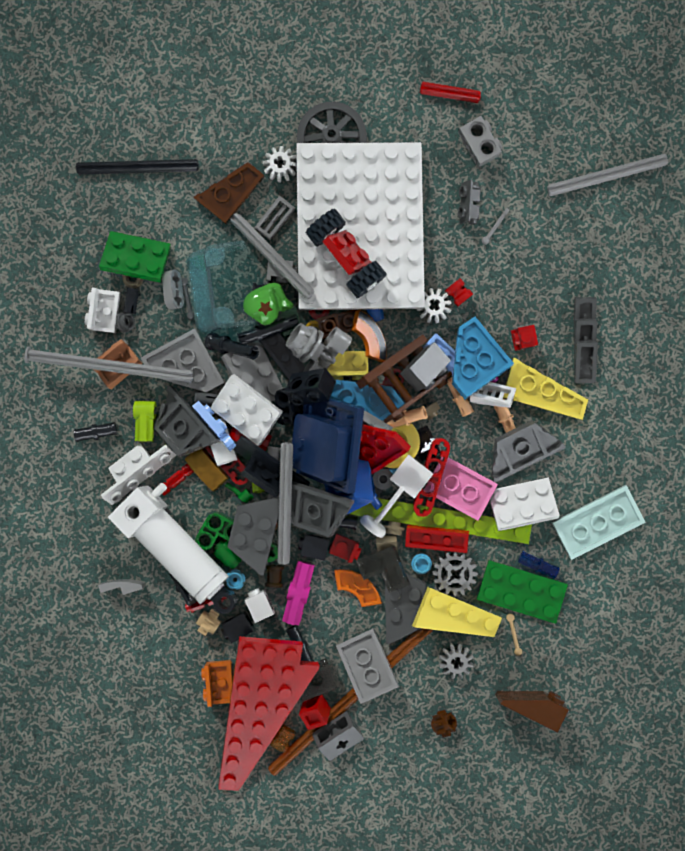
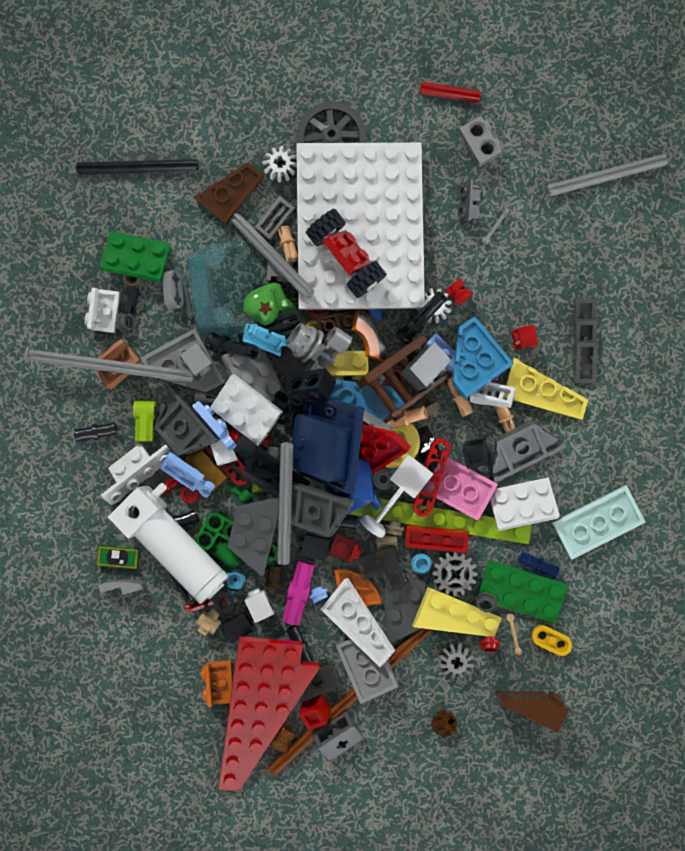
(118, 557): none -> tile
(186, 475): none -> light blue plate
(187, 518): none -> black pin
(189, 496): none -> red plate
(197, 360): none -> light grey brick
(263, 339): none -> medium azure hinge
(288, 244): none -> light nougat axle
(318, 594): none -> light blue plate
(356, 621): none -> white wing
(416, 324): none -> black pin
(475, 453): none -> black brick
(486, 602): none -> dark grey plate
(490, 644): none -> red plate
(551, 639): none -> yellow plate

